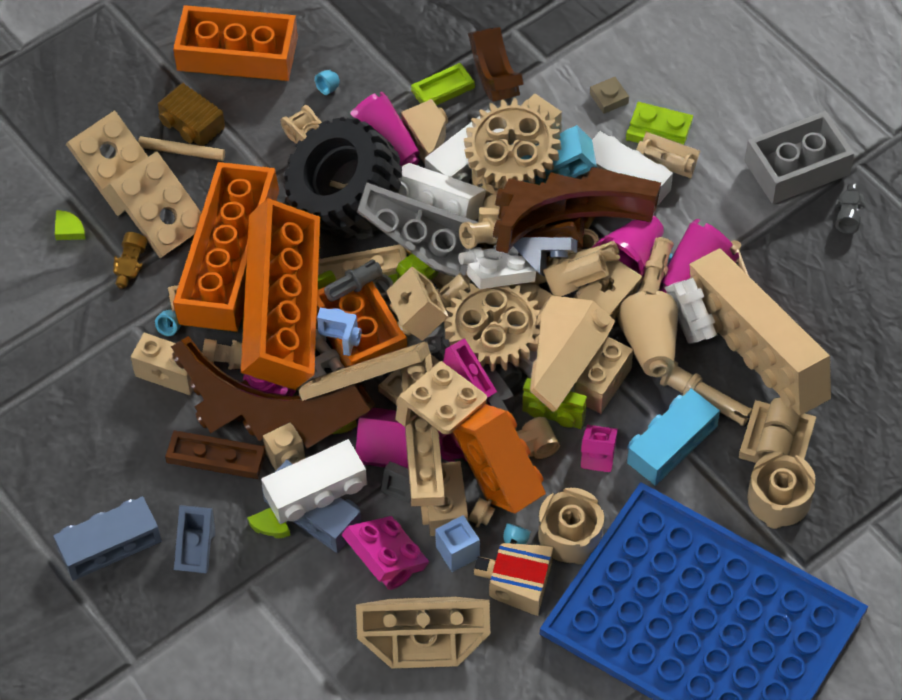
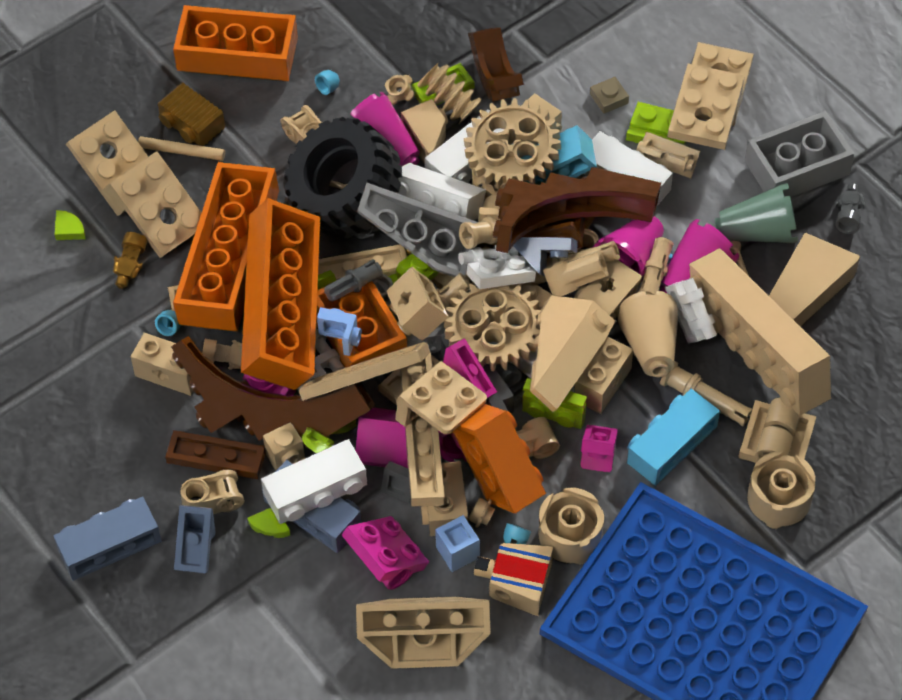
(213, 492): none -> tan piece
(316, 441): none -> lime tile
(397, 82): none -> tan plate
(449, 92): none -> tan piece
(710, 92): none -> tan bracket
(760, 218): none -> sand green cone
(813, 277): none -> tan slope

